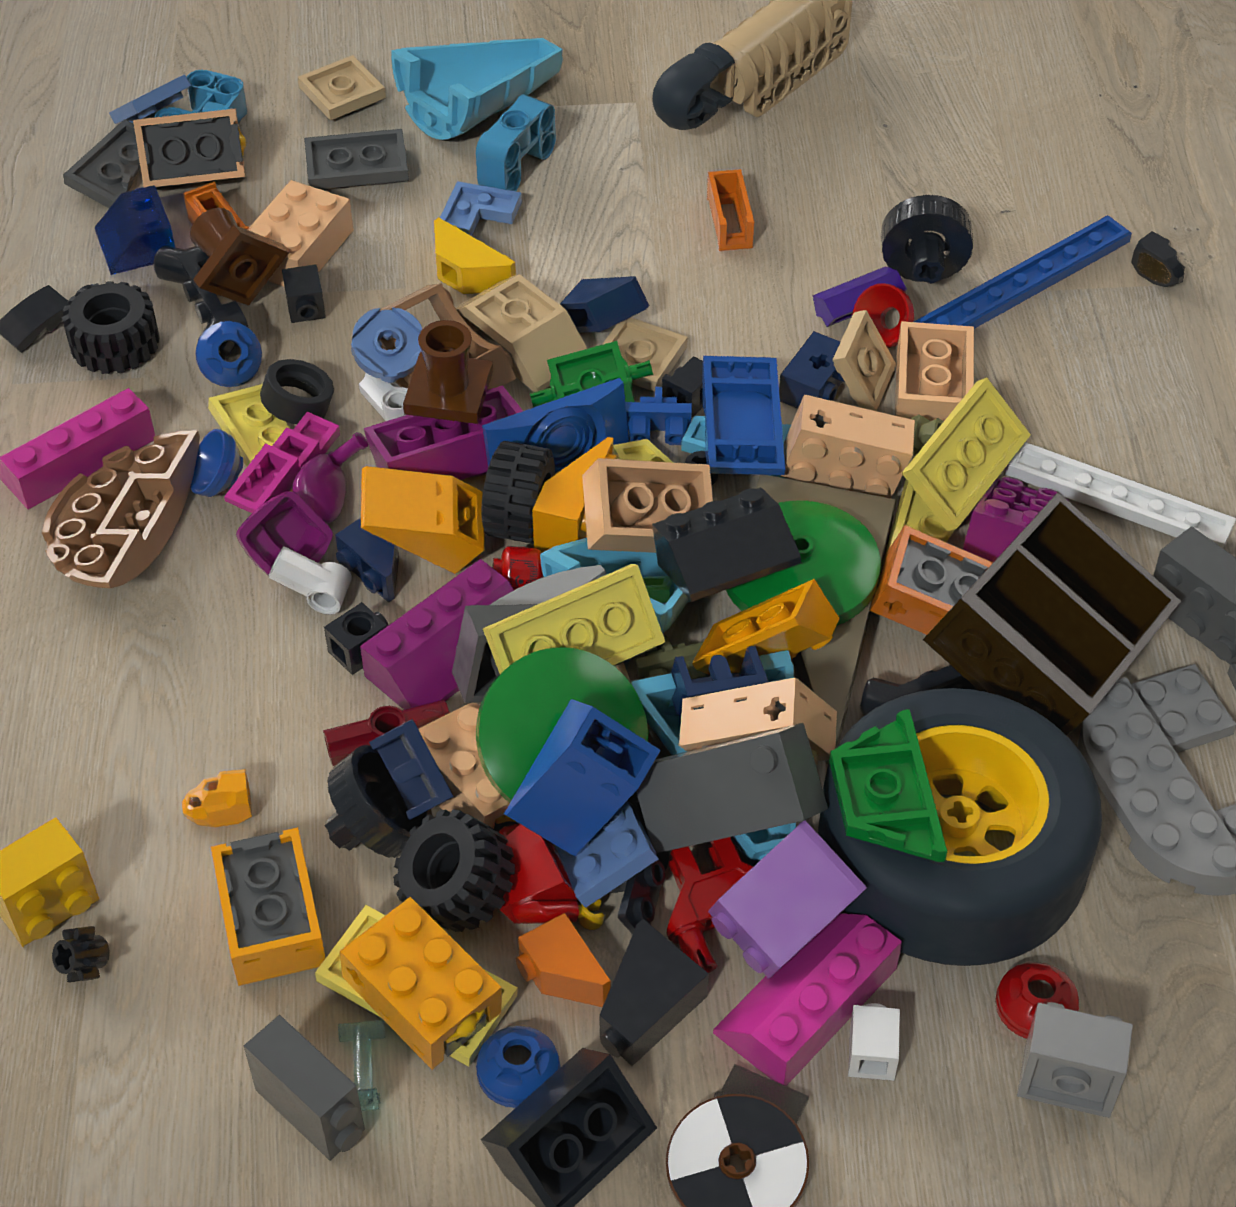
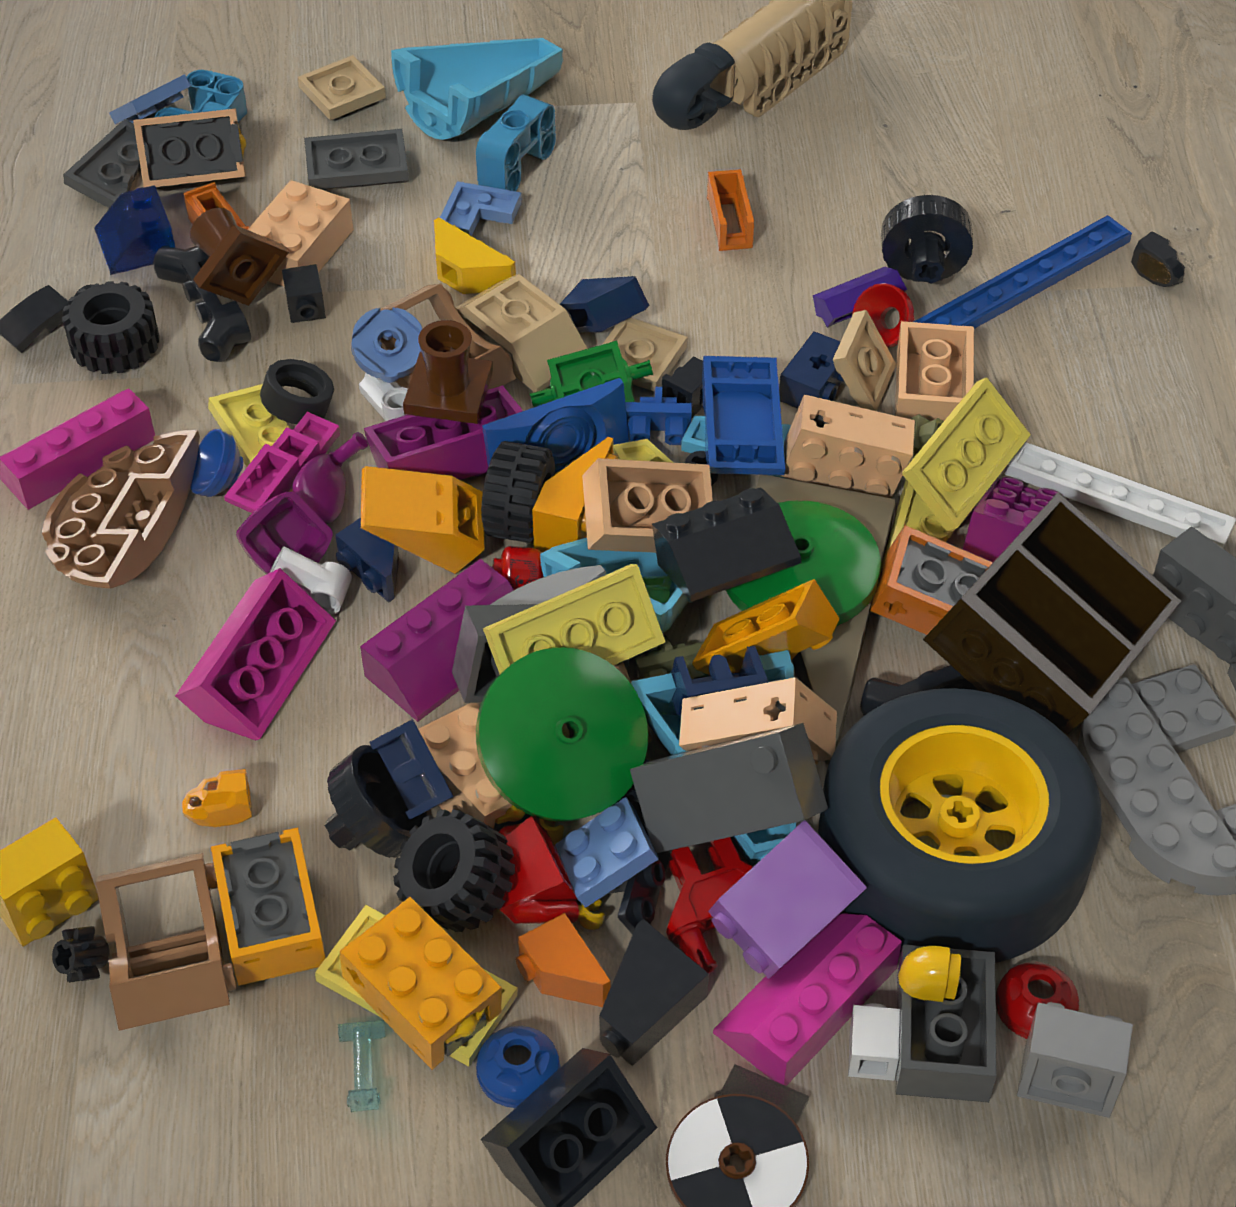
(175, 990): none -> medium nougat window
(223, 372): blue piece -> none
(256, 656): none -> dark pink slope
(305, 1087): dark grey brick -> none
(346, 738): dark red piece -> none
(351, 631): black brick -> none
(581, 777): blue slope -> none
(887, 790): green wing -> none
(930, 973): none -> yellow piece
(950, 1044): none -> dark grey brick

